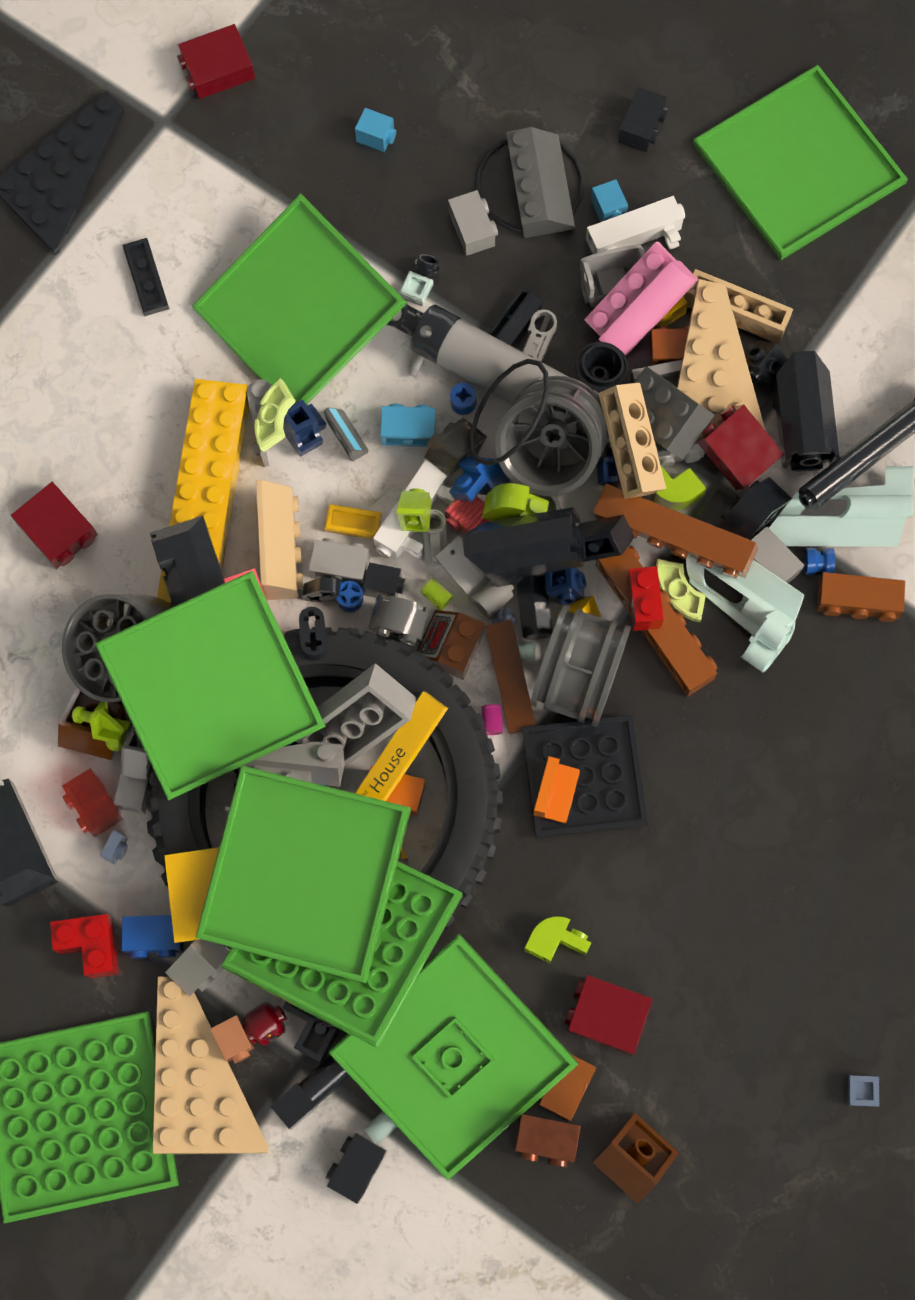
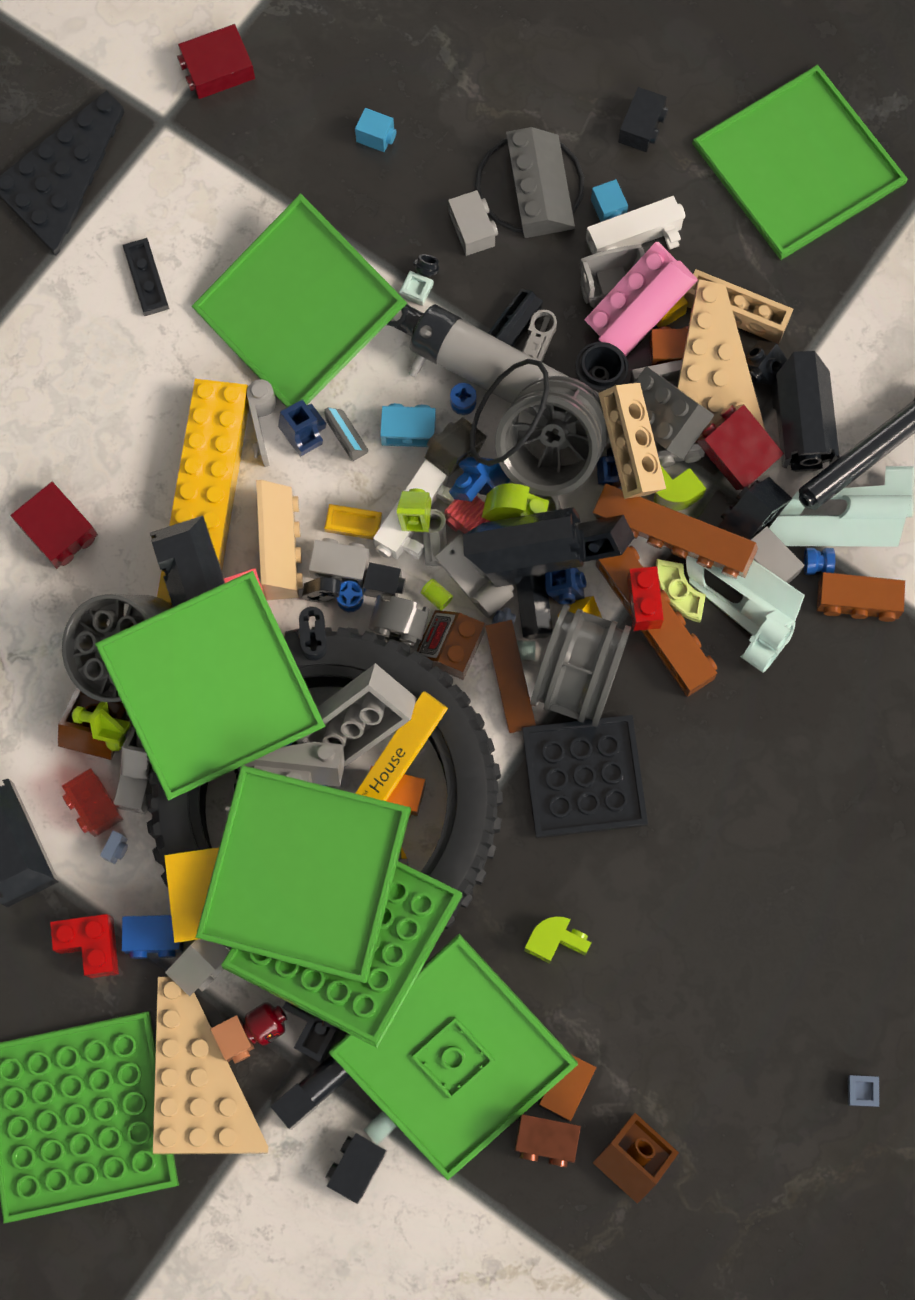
(271, 415): yellowish green tile -> none
(492, 717): dark pink piece -> none
(556, 791): orange panel -> none
(608, 1014): dark red brick -> none

